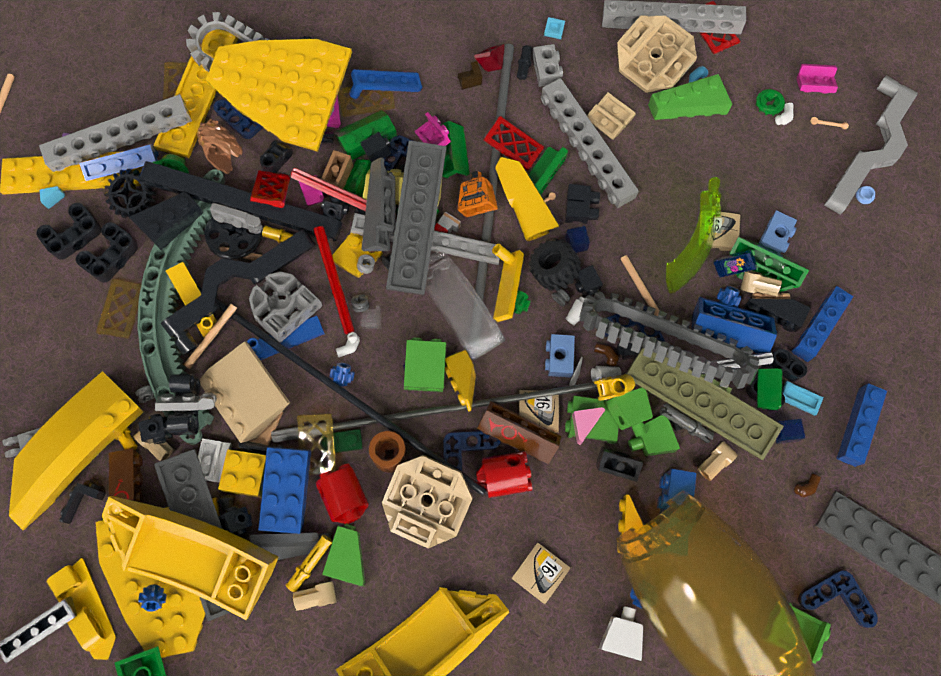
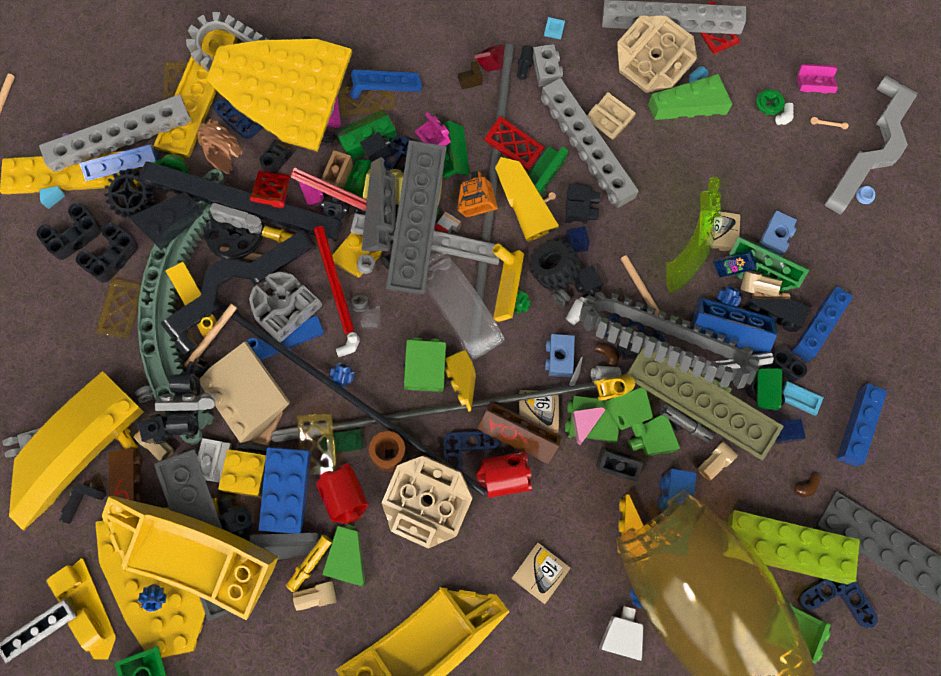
(198, 367): none -> black gear
(799, 547): none -> lime brick

